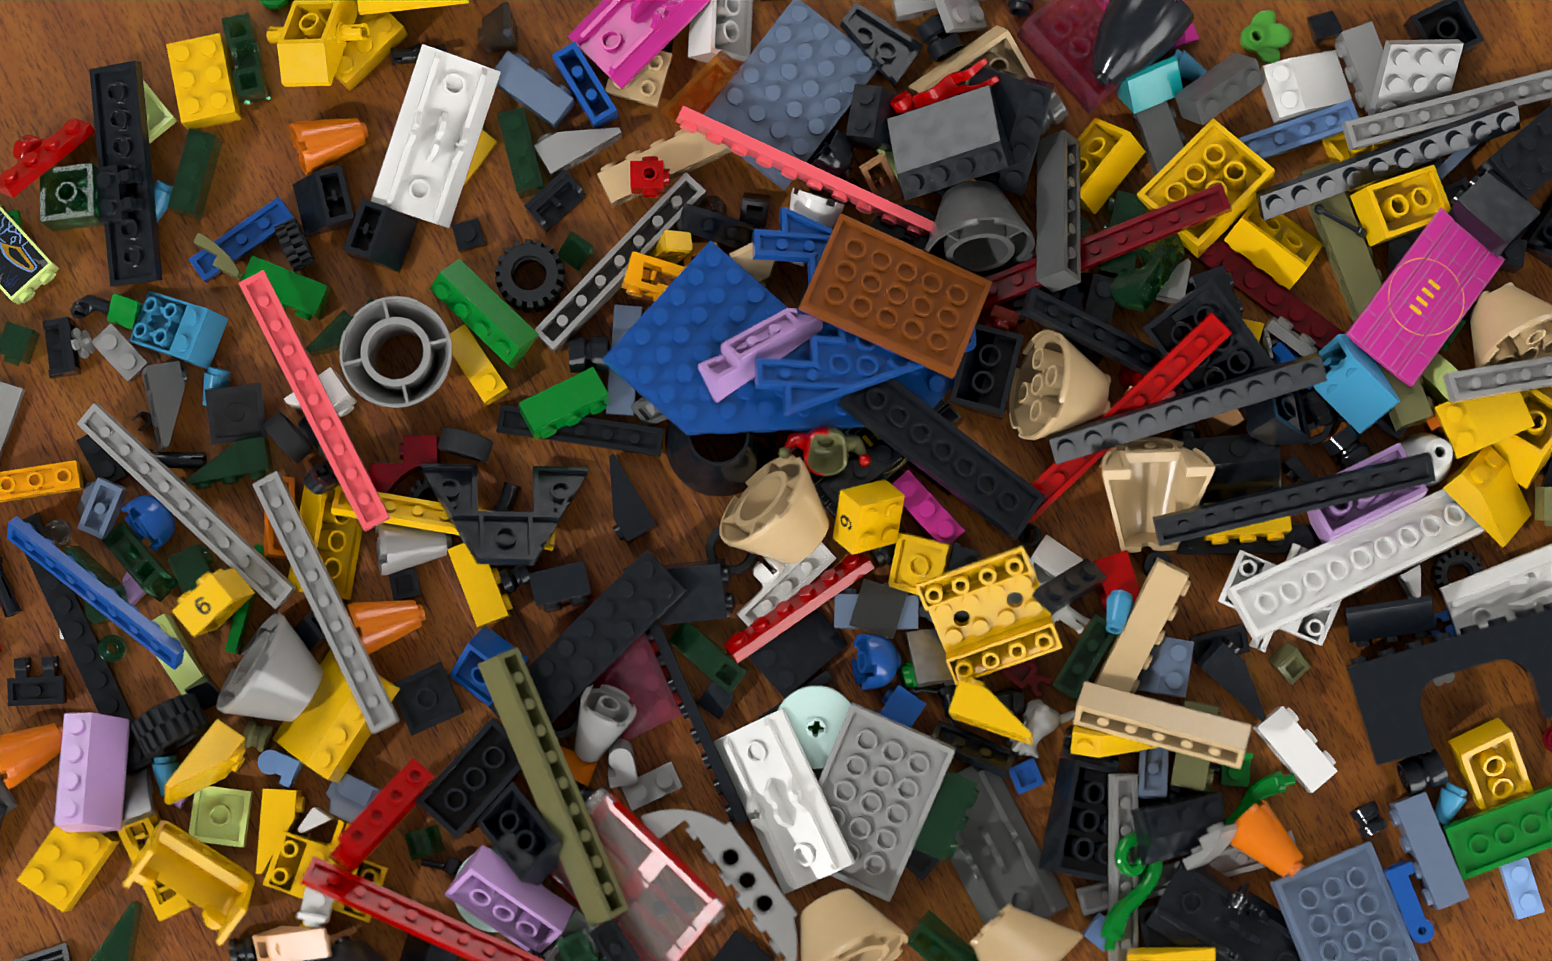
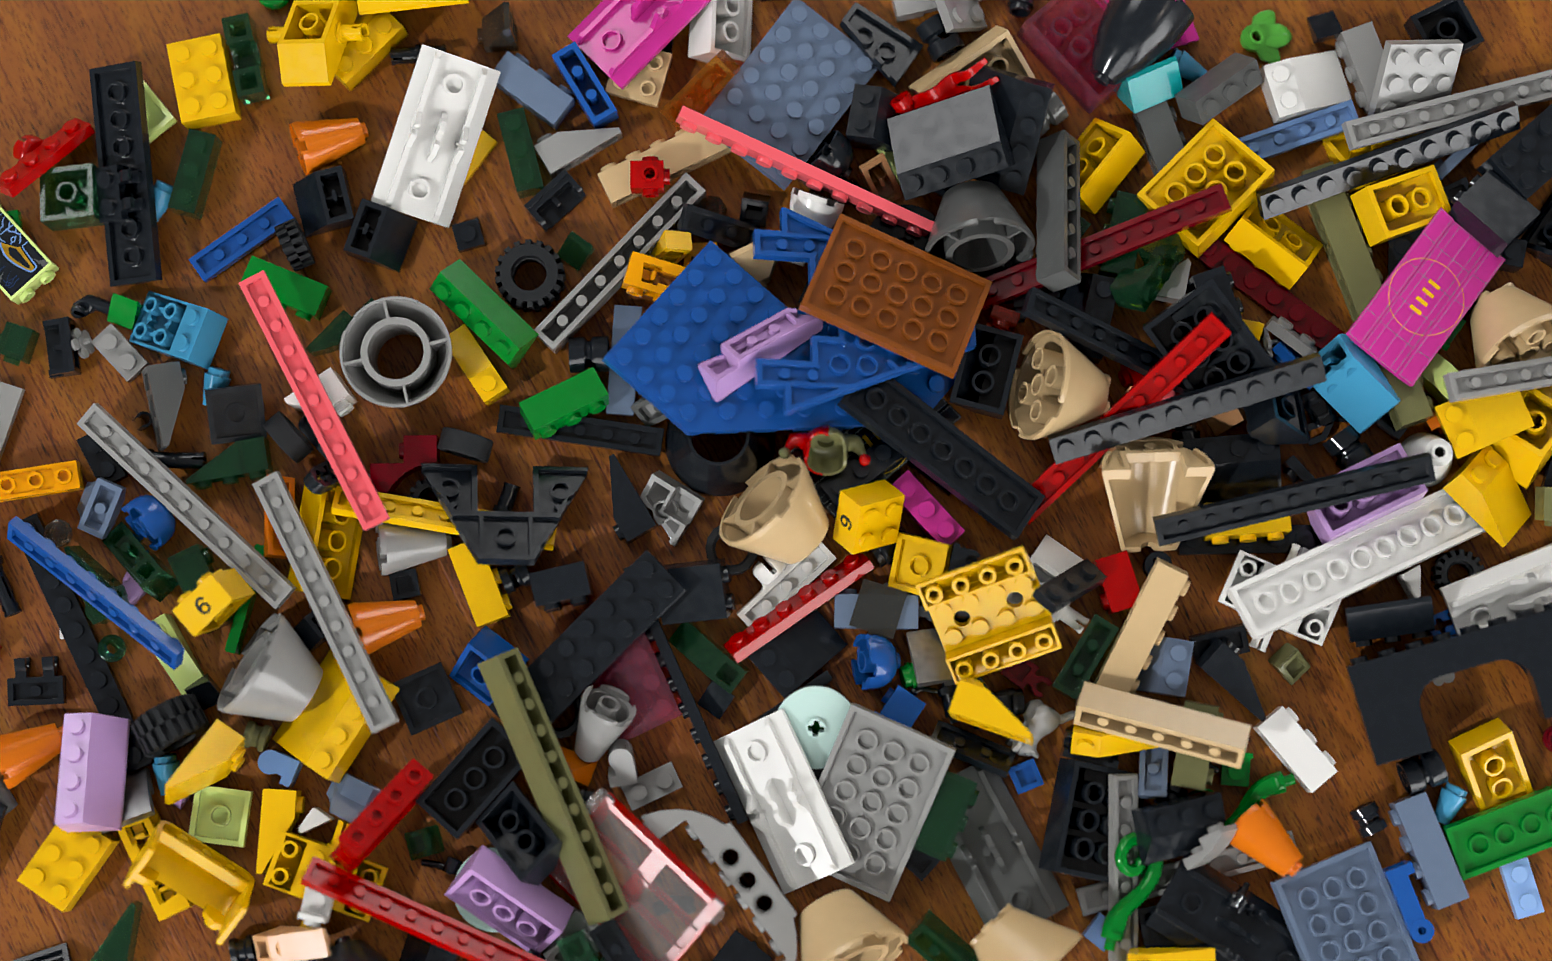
(223, 261): olive slope -> none
(671, 504): none -> light grey slope
(1024, 536): black hinge -> none
(1118, 609): dark azure cone -> none
(1320, 209): black hinge -> none

